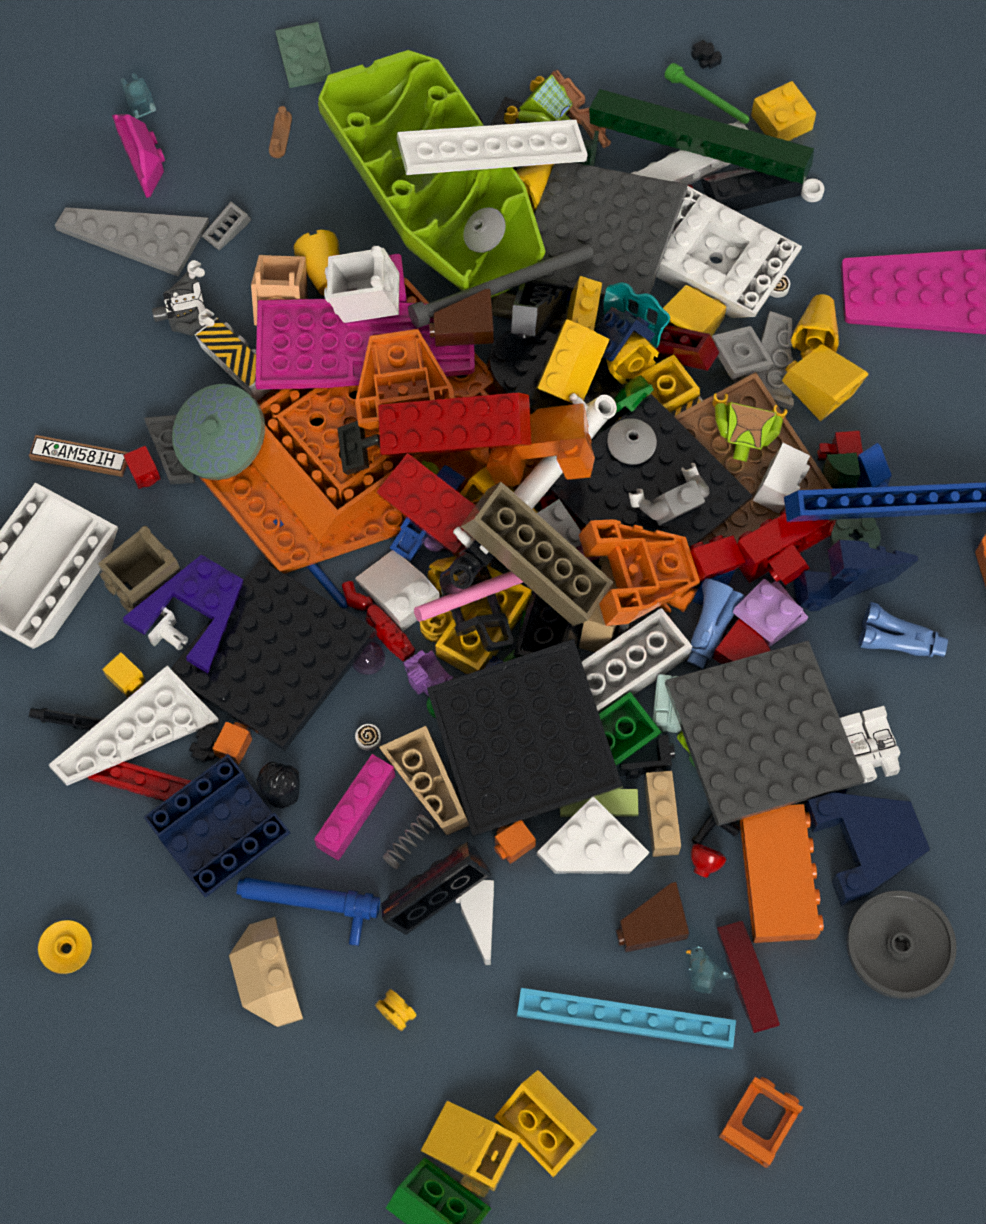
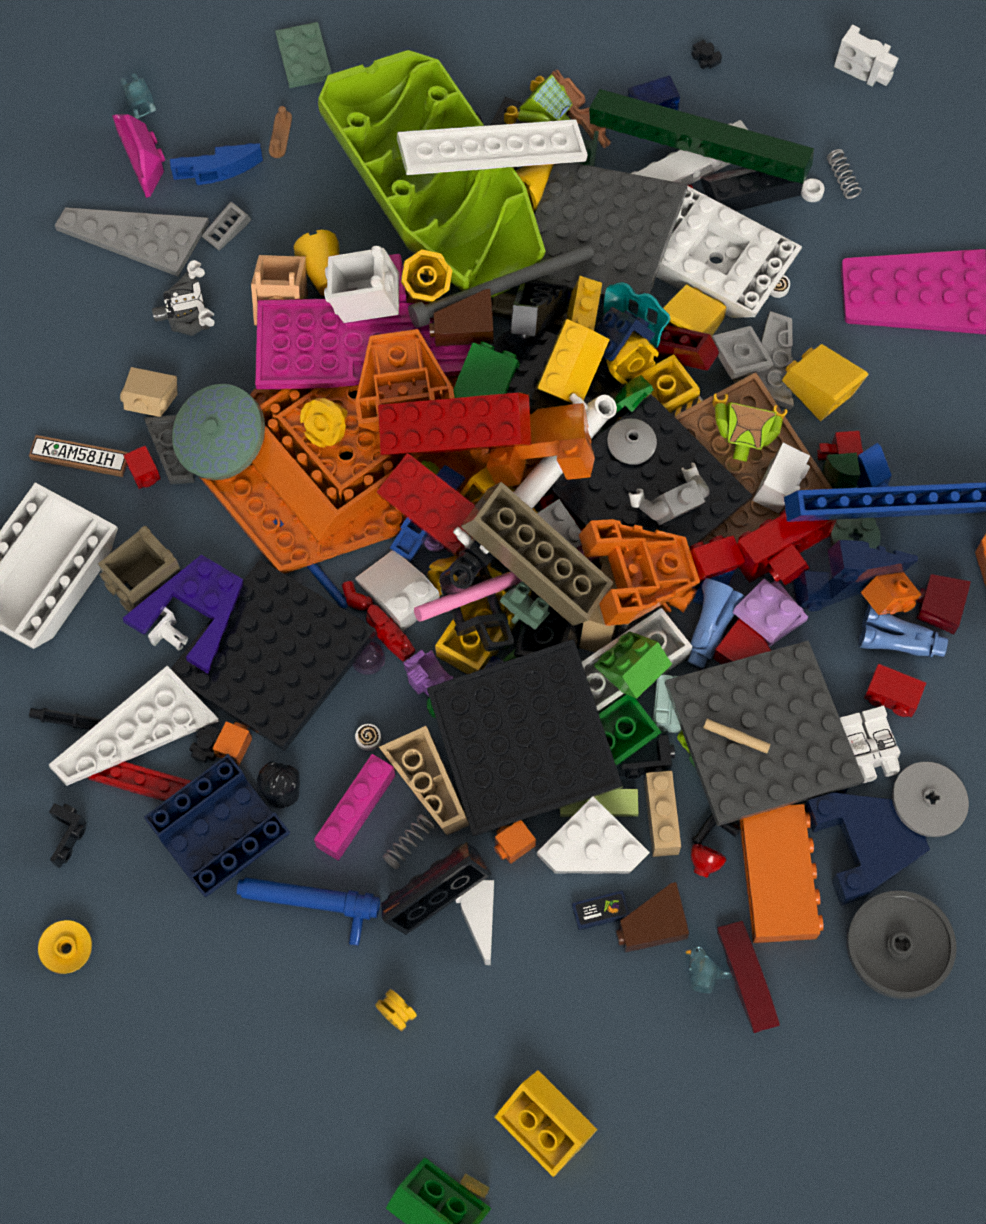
(76, 830): none -> black bracket
(124, 675): yellow brick -> none
(148, 392): none -> tan torso
(225, 164): none -> blue slope
(231, 355): brick -> none
(264, 974): tan wedge -> none
(323, 421): none -> yellow tile
(354, 447): pearl dark grey plate -> none
(430, 267): none -> yellow cone
(434, 627): yellow wheel -> none
(471, 1144): yellow slope -> none
(485, 372): none -> green panel
(489, 235): light grey dish -> none
(524, 607): none -> sand green hips
(600, 910): none -> tile
(626, 1018): medium azure plate -> none
(633, 663): none -> bright green slope
(659, 92): none -> clear blue brick
(675, 74): bright green piece -> none
(736, 736): none -> tan piece
(747, 1141): orange window -> none
(783, 112): yellow brick -> none
(817, 326): yellow cone -> none
(830, 161): none -> light grey piece
(865, 58): none -> white hips
(891, 593): none -> orange brick
(894, 691): none -> red brick
(917, 812): none -> light grey piece
(943, 602): none -> dark red torso

